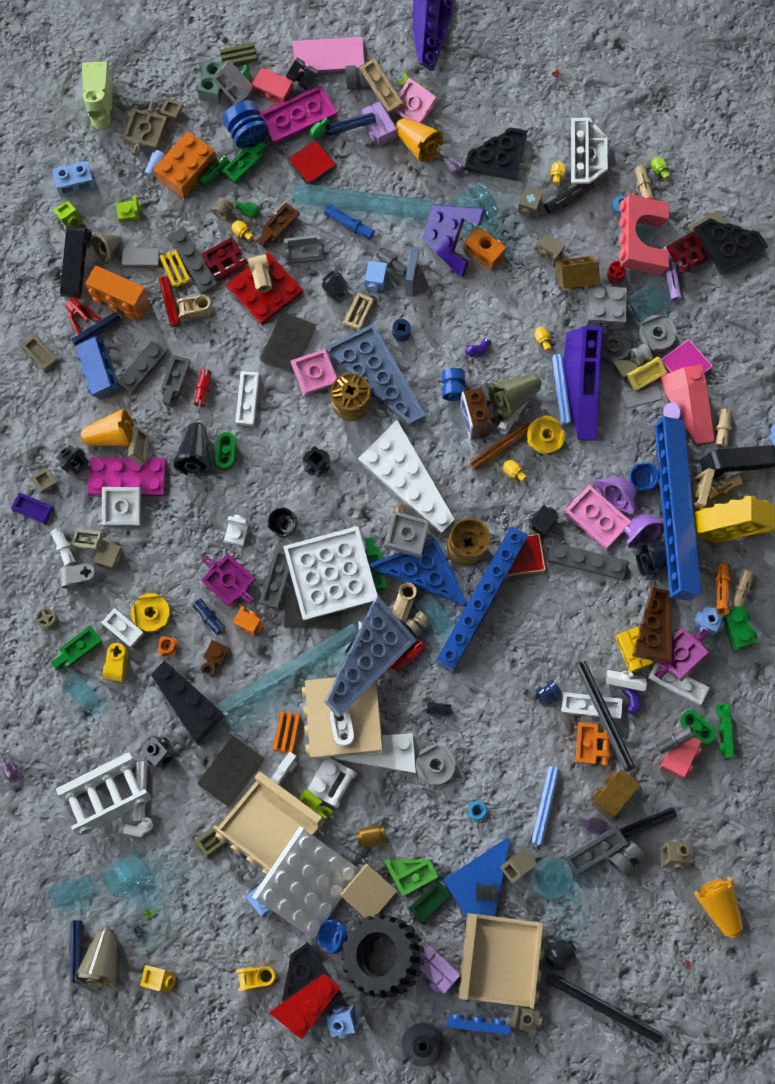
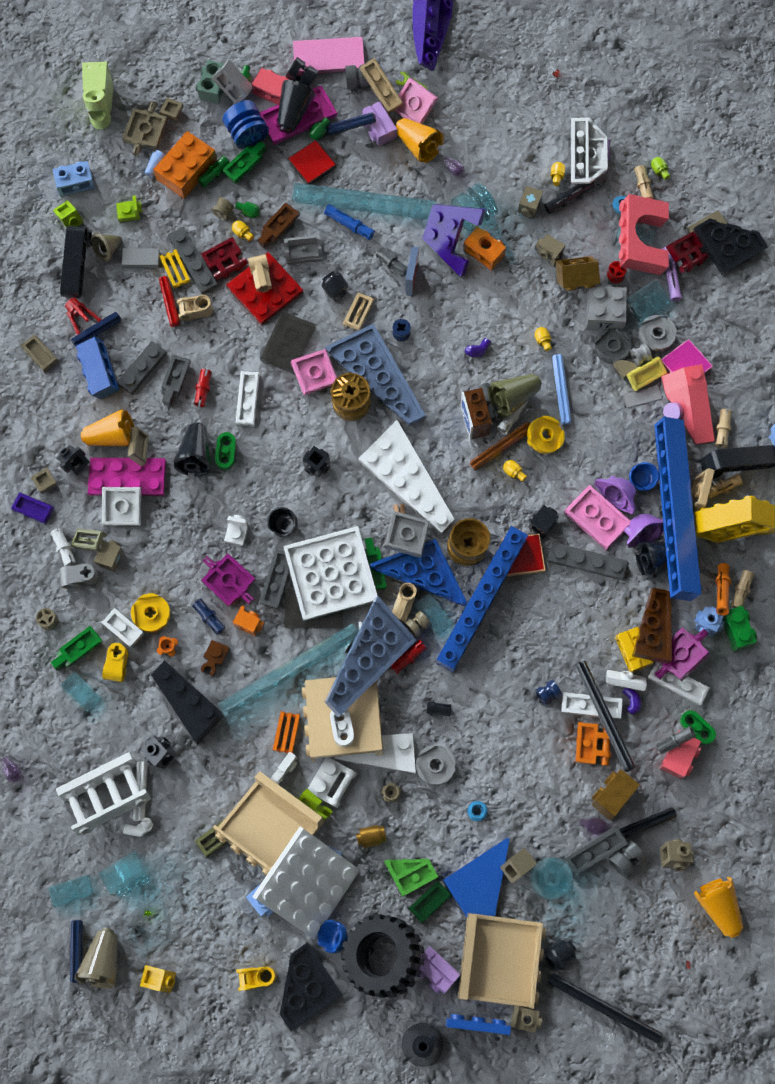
(117, 293): orange brick -> none
(230, 771): clear smoke tile -> none
(237, 52): olive tile -> none
(293, 105): none -> black cone
(306, 1006): red wedge -> none
(342, 1021): light blue brick -> none
(368, 892): tan tile -> none
(375, 275): light blue brick -> none
(391, 787): none -> dark tan plate
(453, 384): blue wheel -> none
(486, 892): clear smoke bush -> none
(499, 155): black plate -> none
(545, 805): light blue axle -> none
(583, 377): dark purple wedge -> none
(725, 730): green hinge -> none

